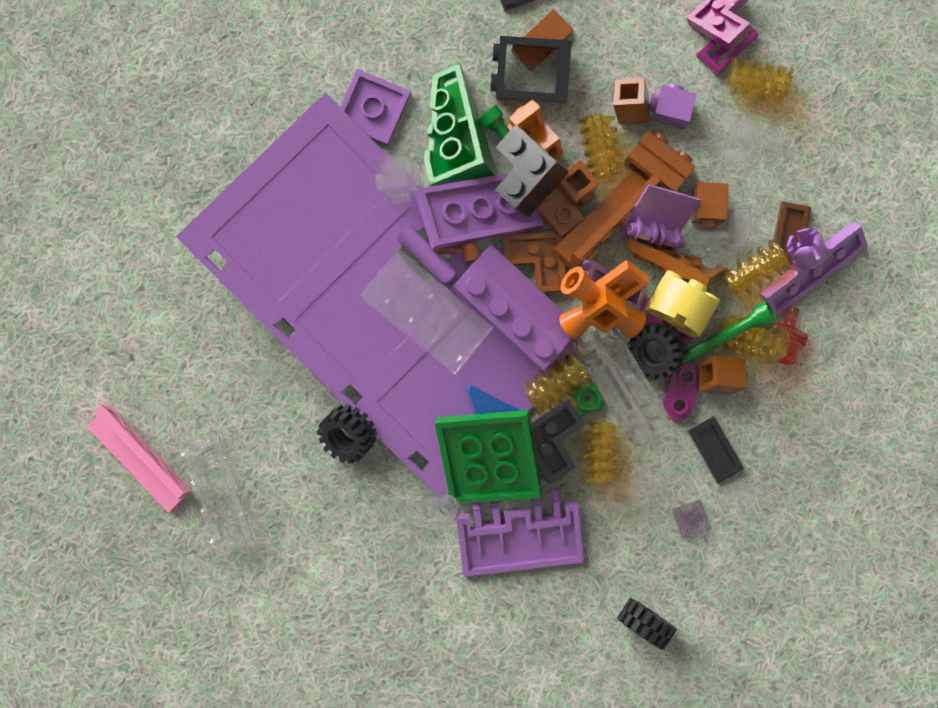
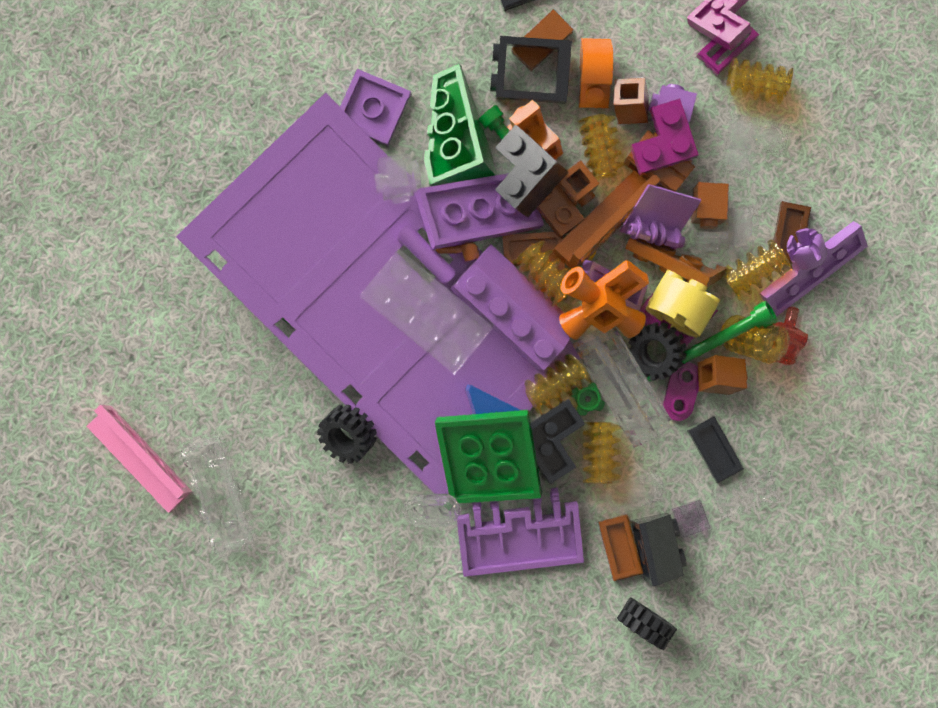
(543, 270): none -> clear yellow piece
(595, 72): none -> orange brick
(620, 547): none -> dark orange tile
(658, 548): none -> black slope
(673, 141): none -> magenta plate

